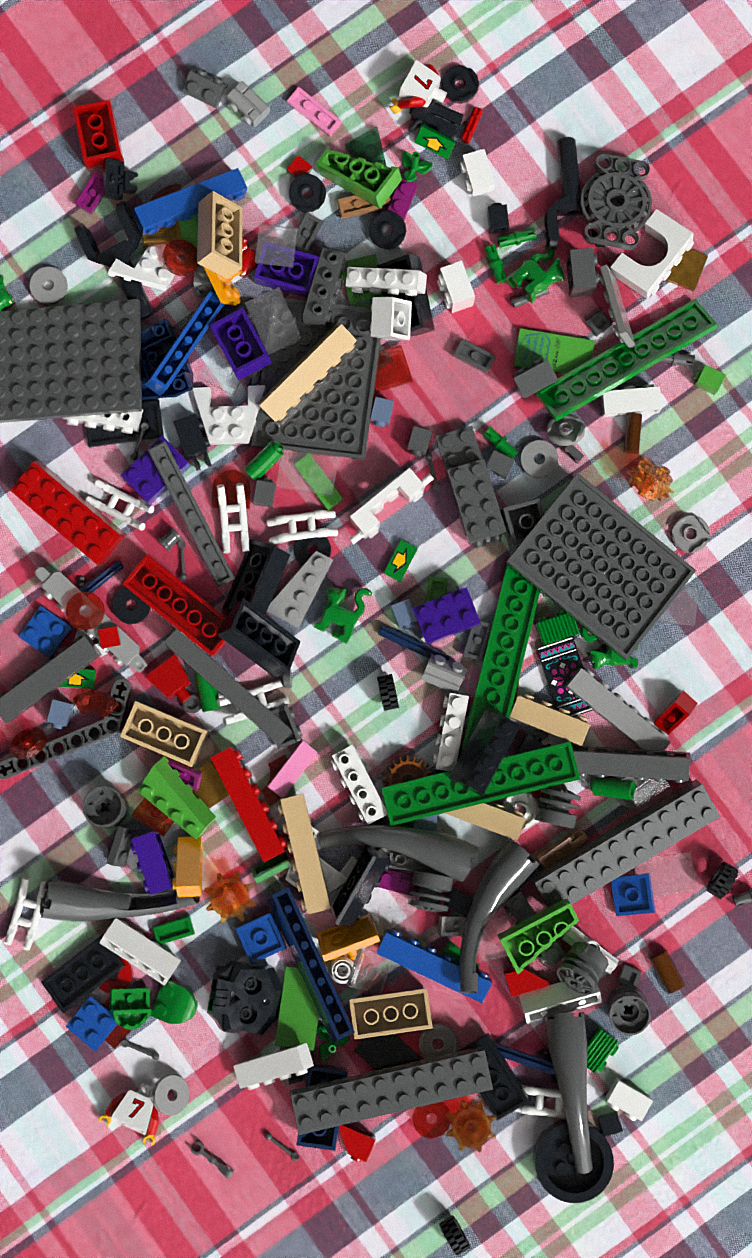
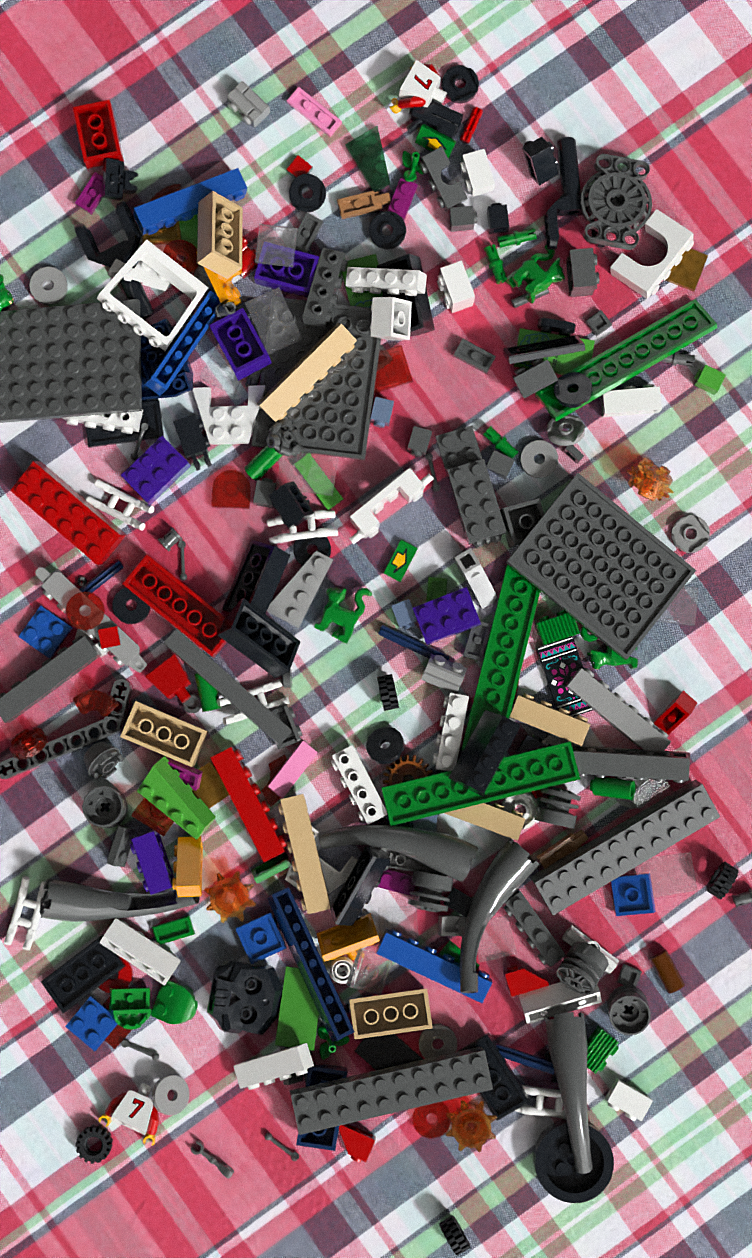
(60, 714): sand blue brick -> none
(83, 679): green tile -> none
(85, 1152): none -> black tyre
(102, 759): none -> dark grey cone
(171, 272): none -> white windscreen
(191, 513): dark grey tile -> none
(204, 87): dark grey bracket -> none
(223, 310): none -> dark grey pin
(224, 509): white piece -> none
(281, 436): none -> dark grey piece
(291, 504): none -> black brick
(363, 178): bright green wedge -> none
(383, 735): none -> black tile
(448, 195): none -> dark grey arch
(462, 218): none -> dark grey brick
(475, 578): none -> slope
(532, 936): bright green wedge -> none
(540, 160): none -> black brick
(543, 349): none -> black tile
(563, 327): none -> black plate
(573, 380): none -> black tile
(610, 1123): black tile -> none
(617, 308): light grey tile -> none
(632, 433): reddish brown brick -> none

